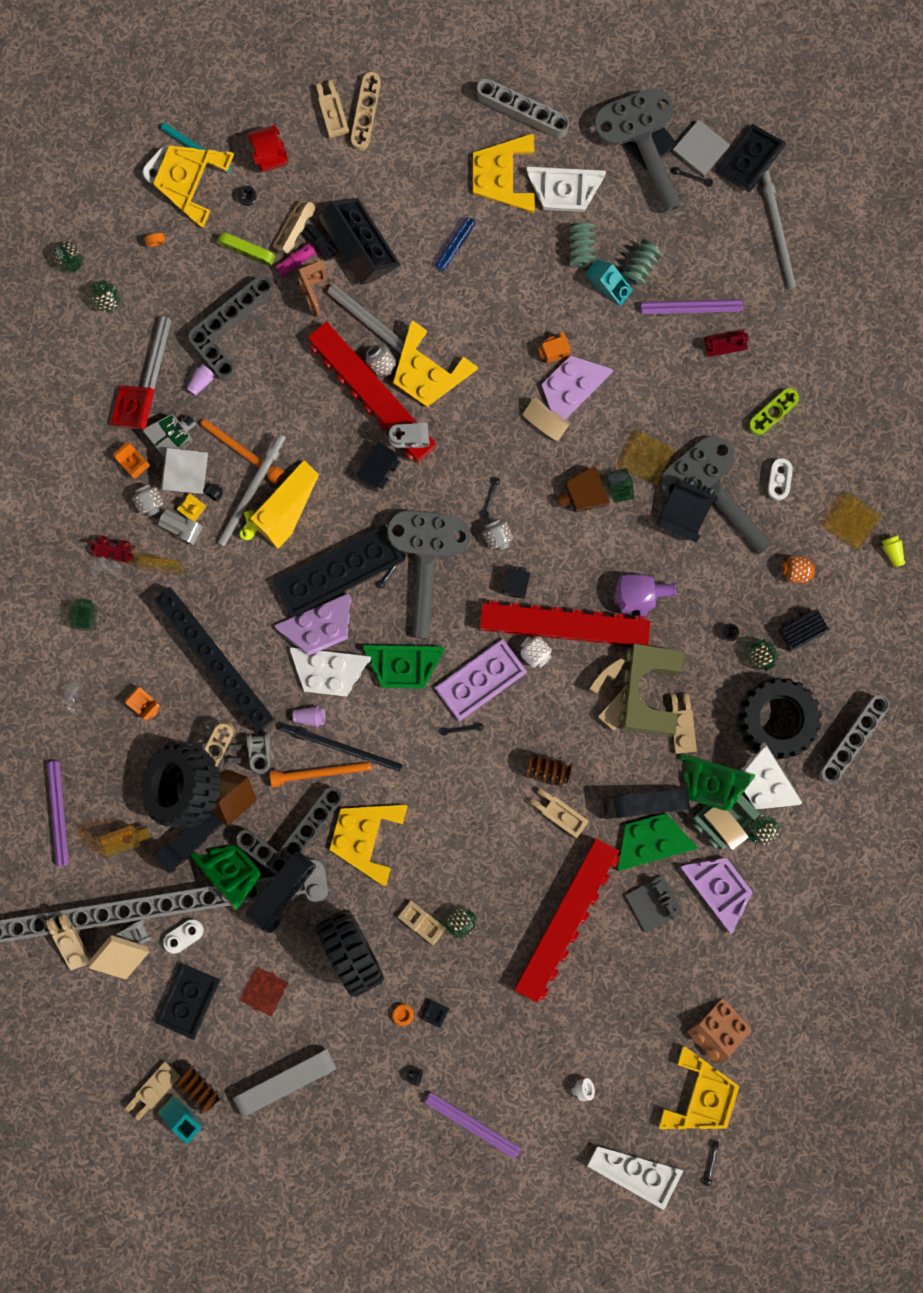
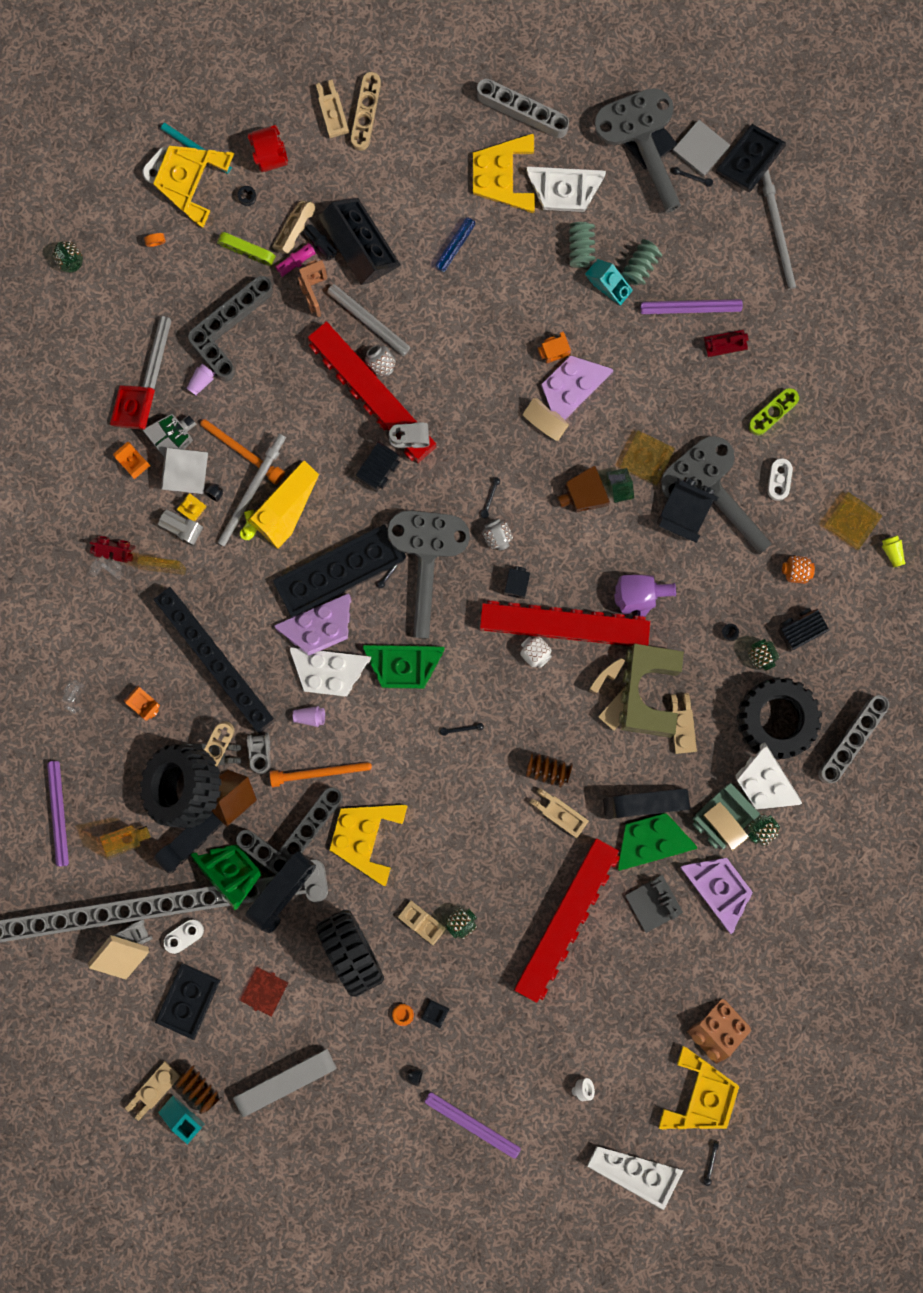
(68, 942): tan hinge -> none
(84, 615): clear green brick -> none
(105, 296): clear green head -> none
(147, 500): light grey head -> none
(302, 733): black bar -> none
(421, 376): yellow wing -> none
(480, 680): lavender tile -> none
(714, 782): green wing -> none

